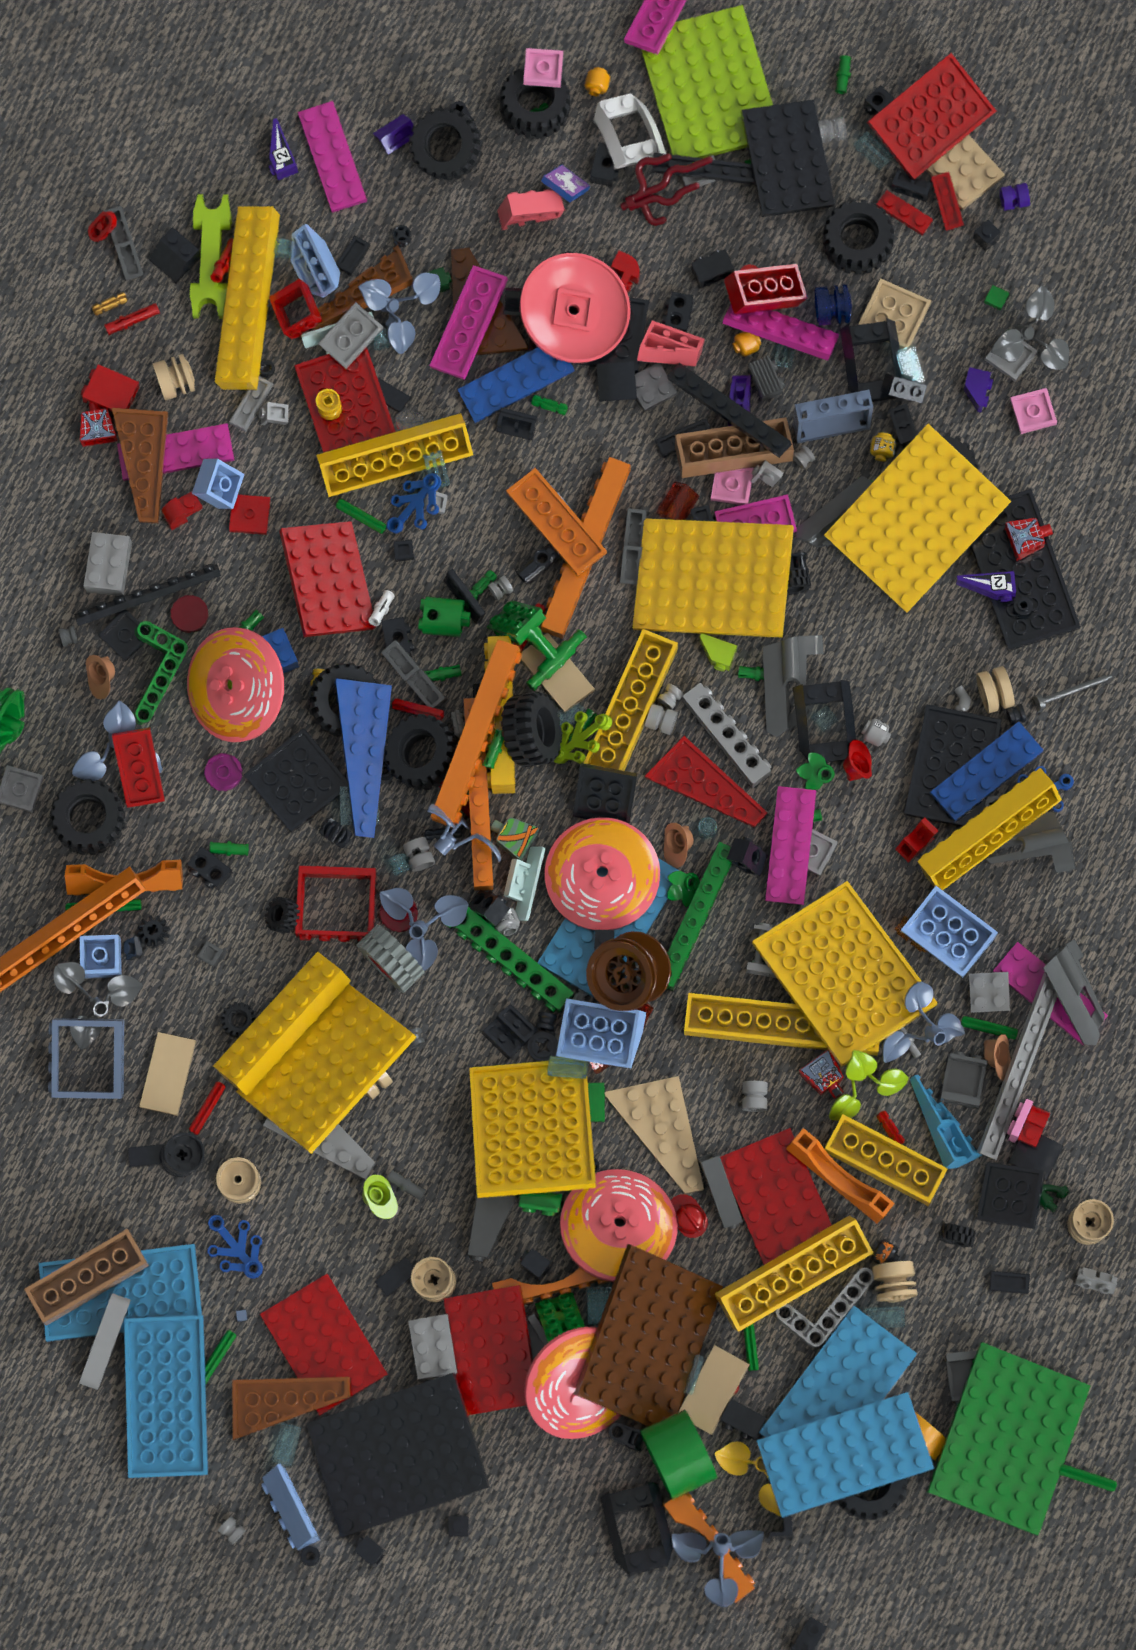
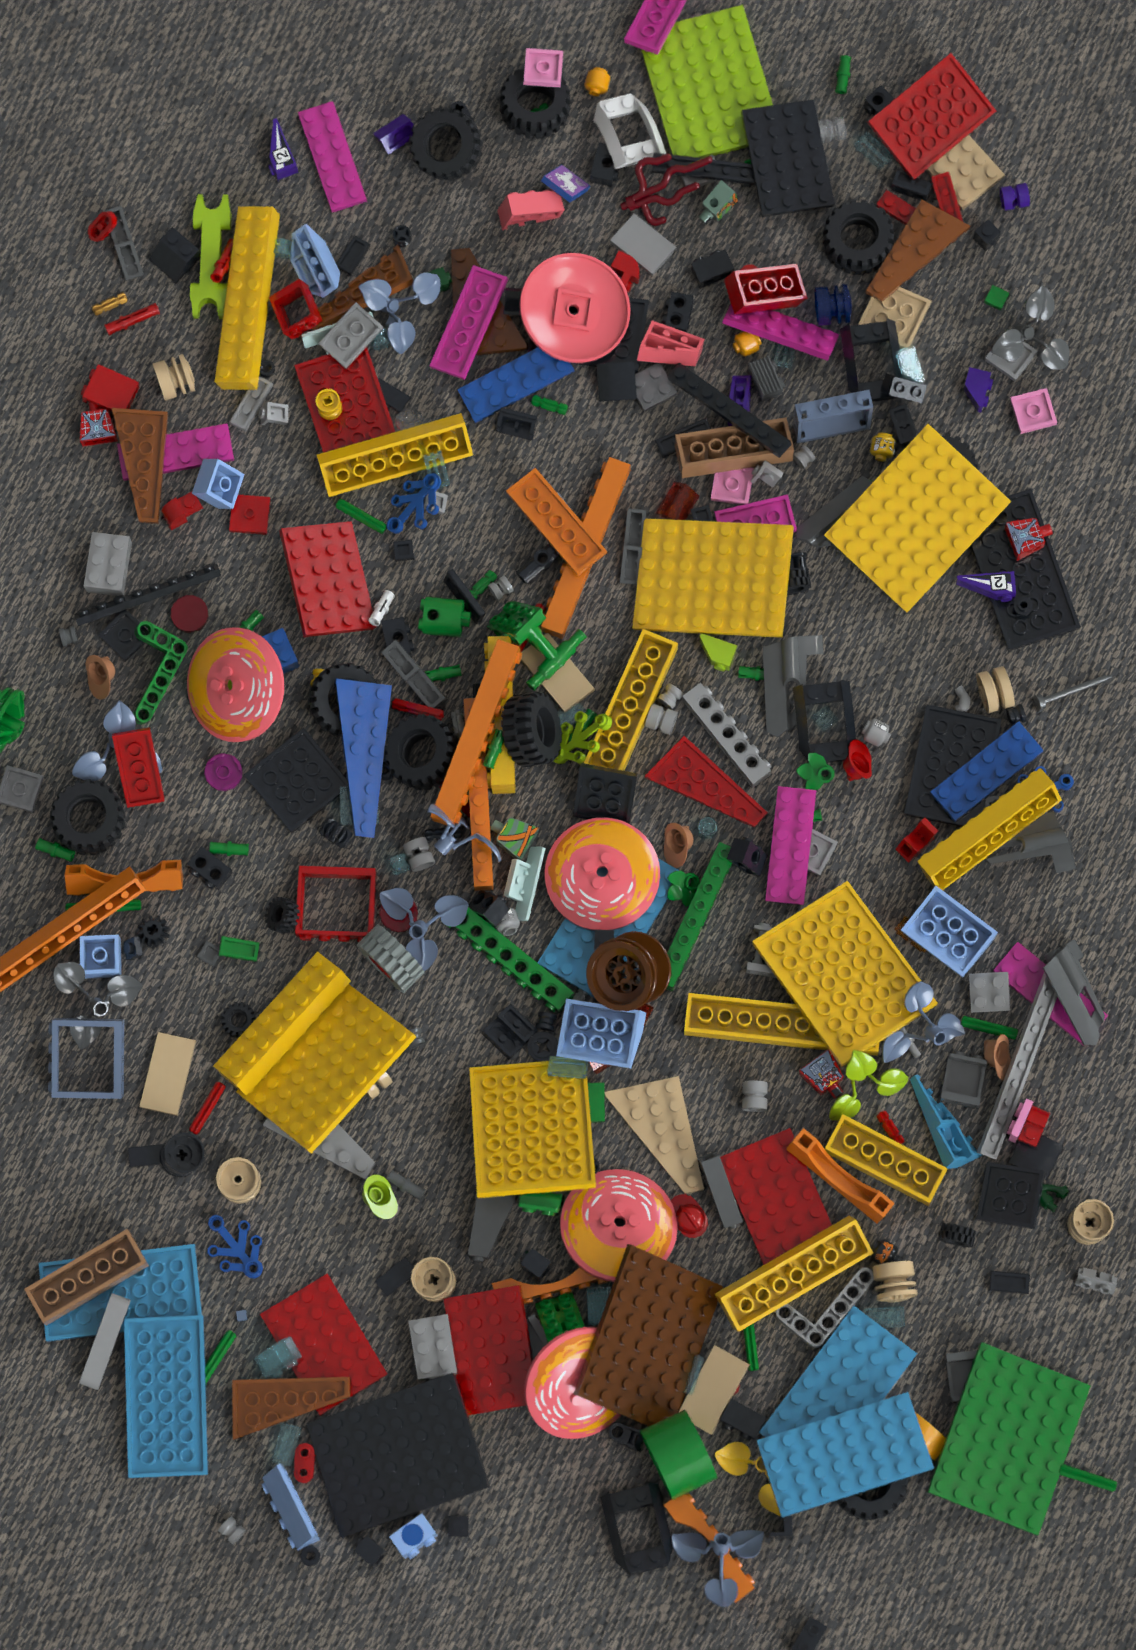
(55, 850): none -> green pin
(238, 949): none -> green tile
(278, 1357): none -> clear light blue brick
(306, 1463): none -> red plate
(414, 1536): none -> light blue brick
(643, 244): none -> light grey tile
(721, 196): none -> sand green torso
(919, 243): none -> dark orange wing

